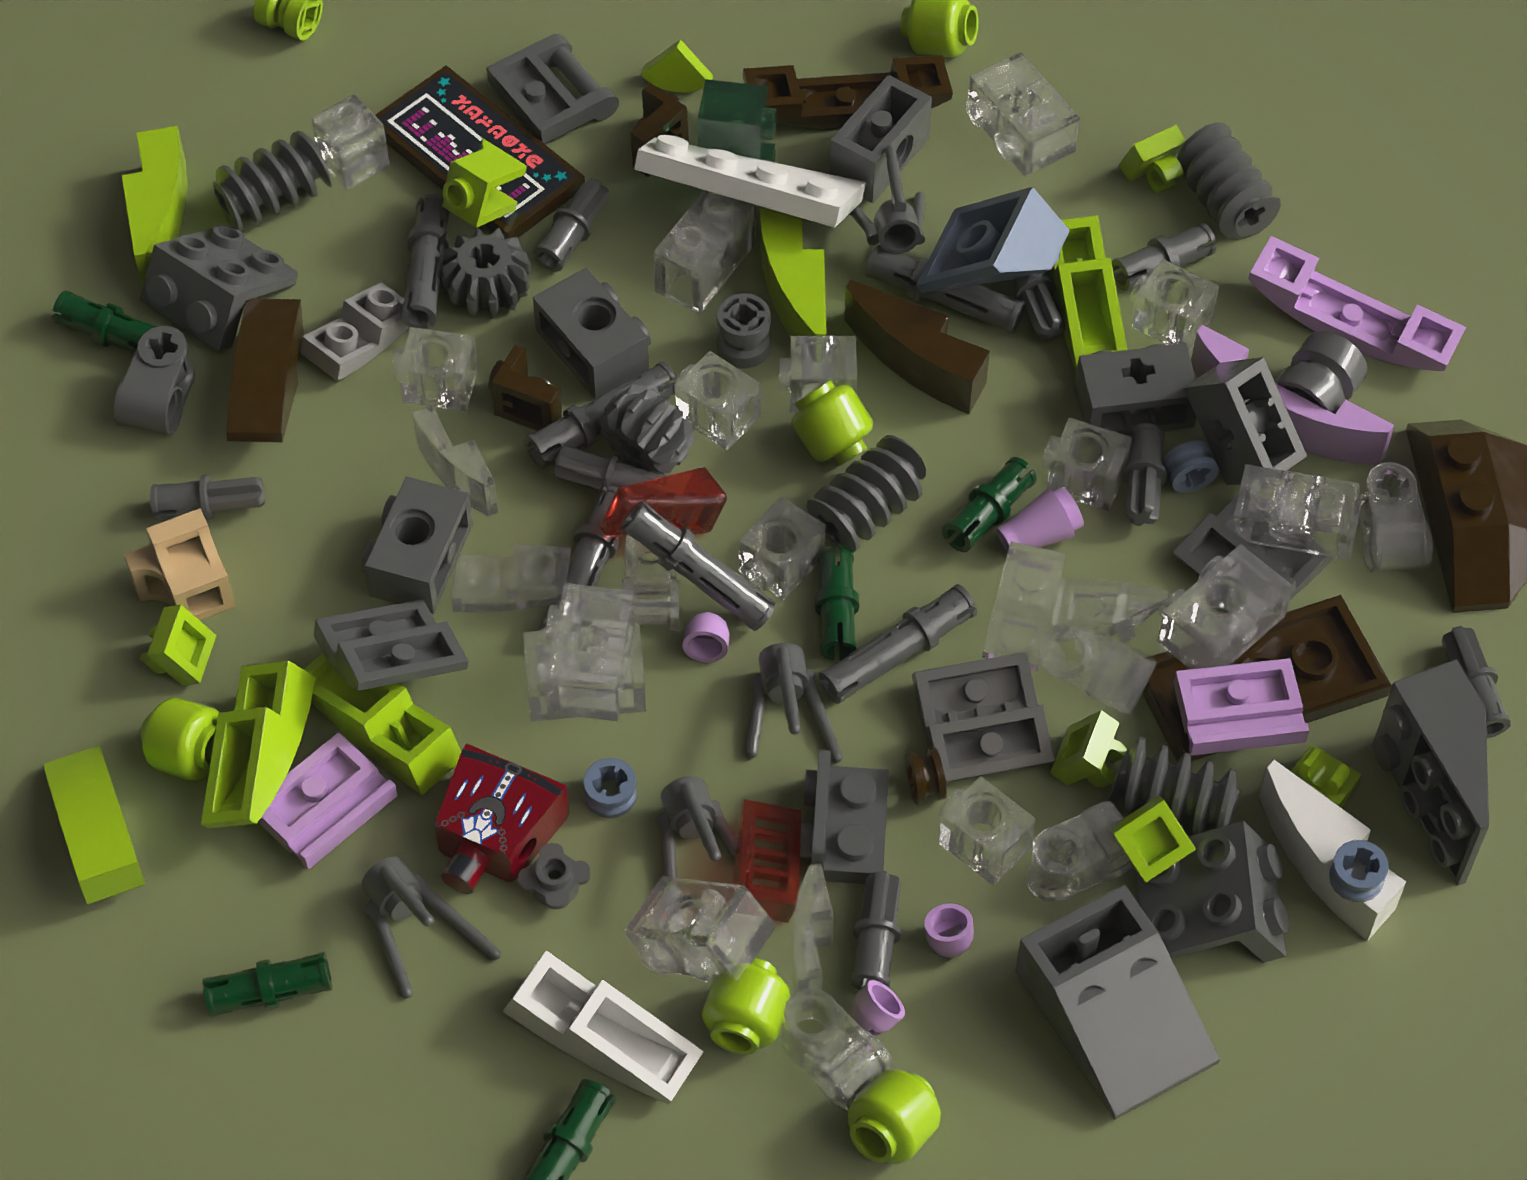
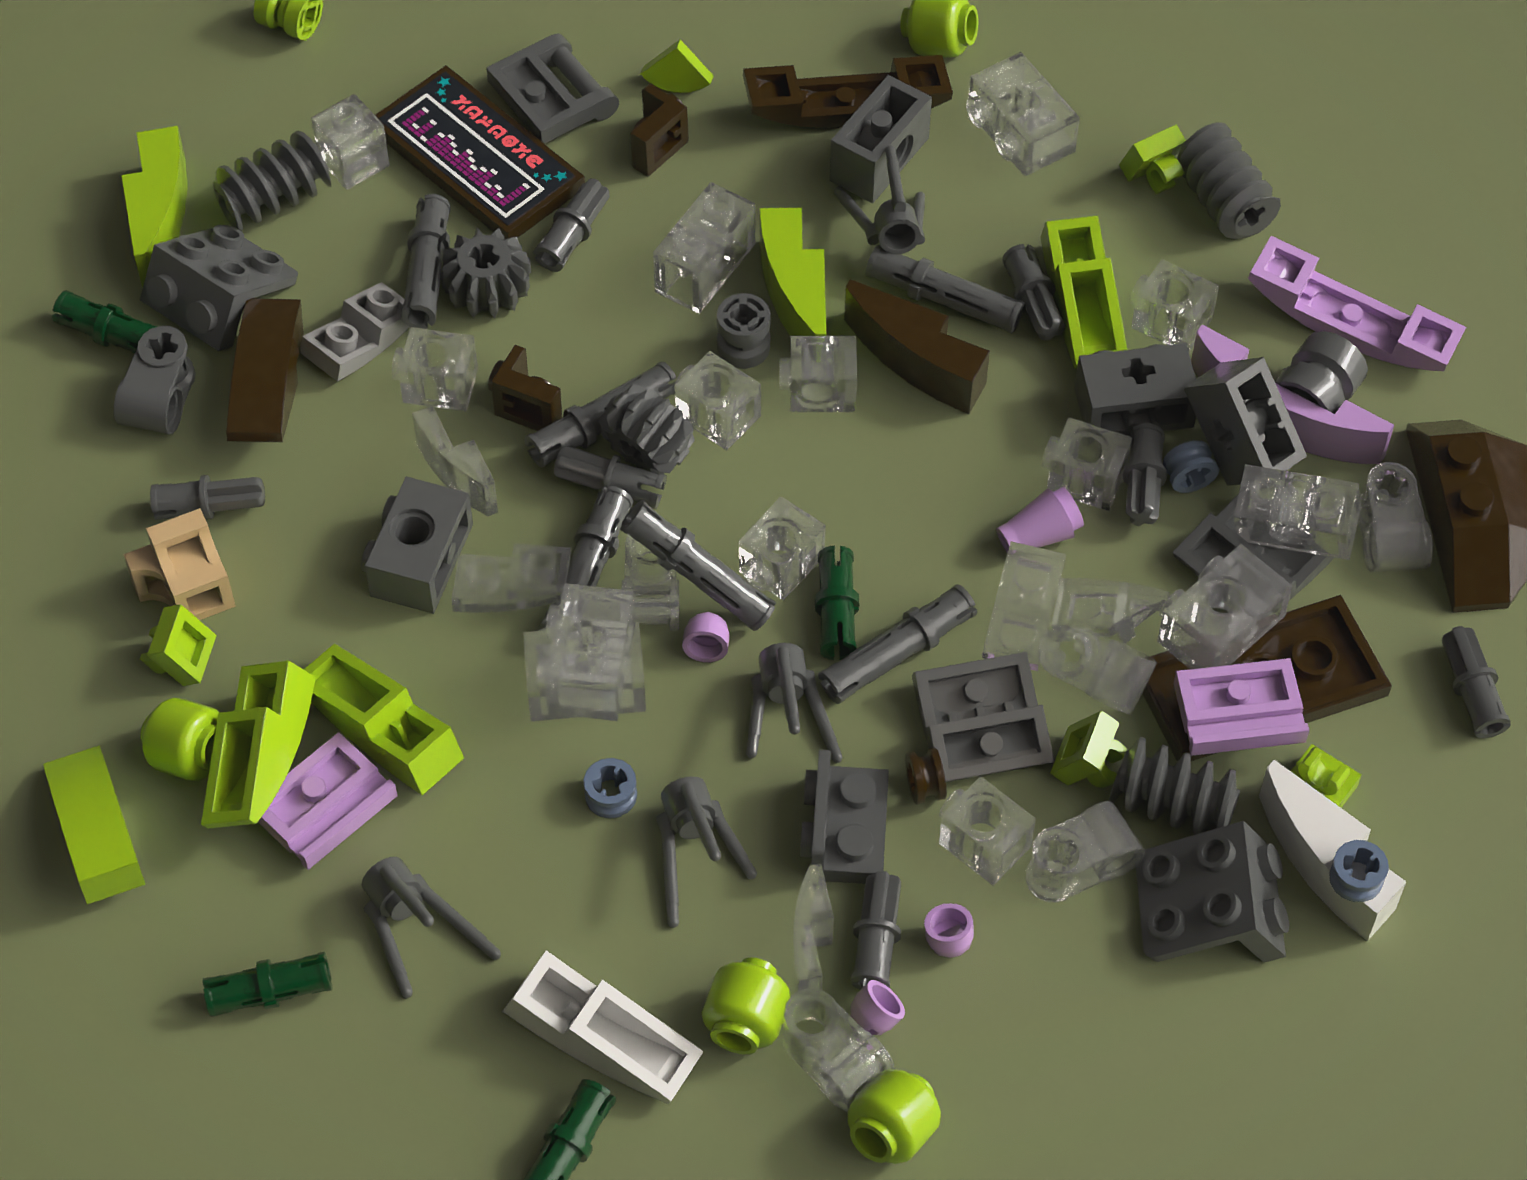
(388, 645): dark grey slope -> none
(473, 181): lime window -> none
(495, 818): dark red torso -> none
(558, 892): dark grey plate -> none
(592, 332): dark grey brick -> none
(684, 499): clear red slope -> none
(699, 929): clear brick -> none
(737, 119): clear green brick -> none
(759, 182): white wing -> none
(780, 902): clear red slope -> none
(832, 423): lime head -> none
(869, 492): dark grey piece -> none
(989, 504): dark green pin -> none
(995, 242): sand blue slope -> none
(1116, 1001): slope -> none
(1152, 839): lime tile -> none
(1177, 249): dark grey pin -> none
(1437, 753): dark grey slope -> none

